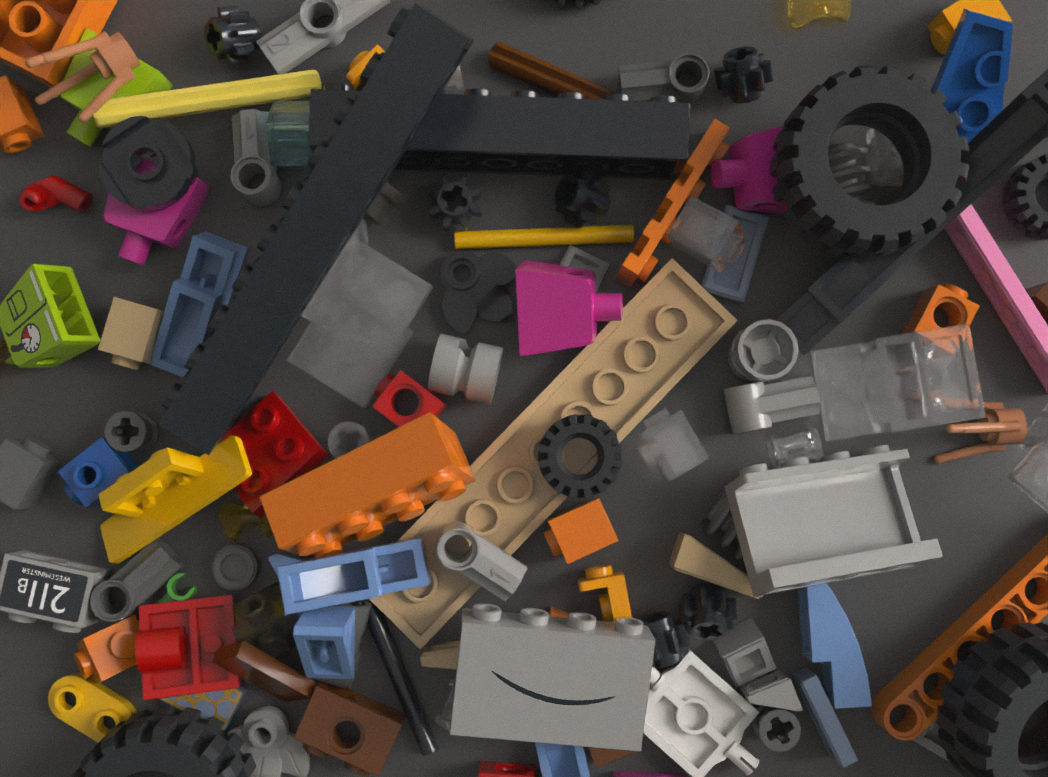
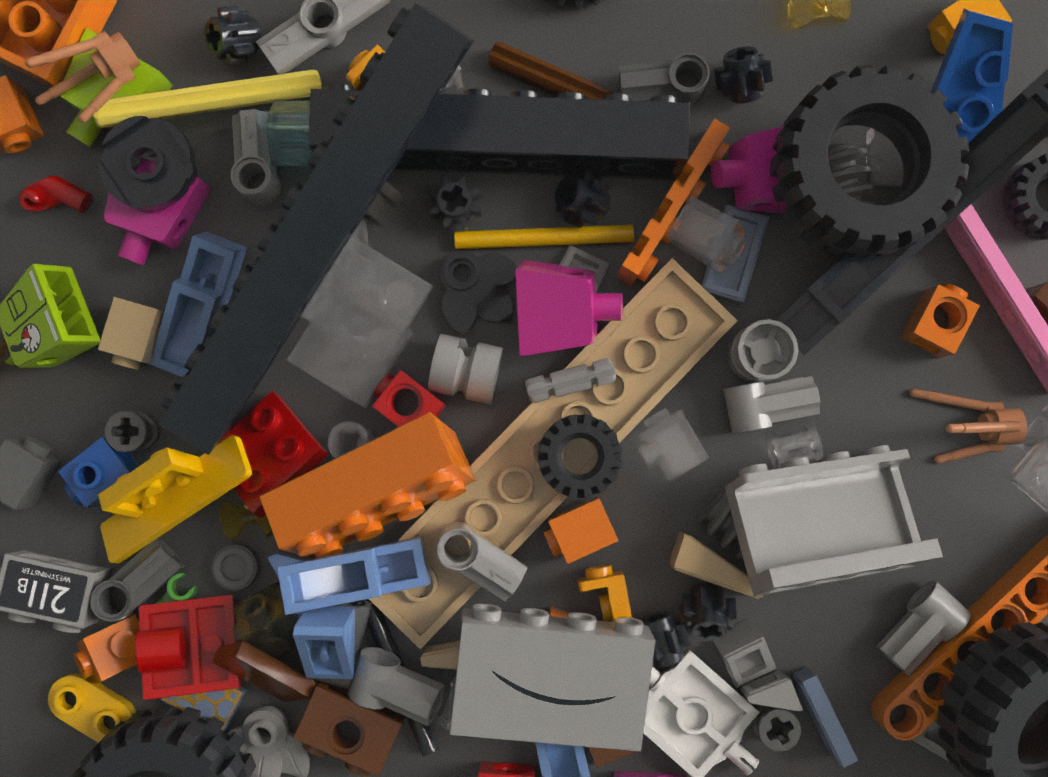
(384, 683): none -> light grey piece
(570, 380): none -> light grey axle
(831, 640): medium blue slope -> none
(898, 383): clear bracket -> none
(930, 619): none -> light grey piece

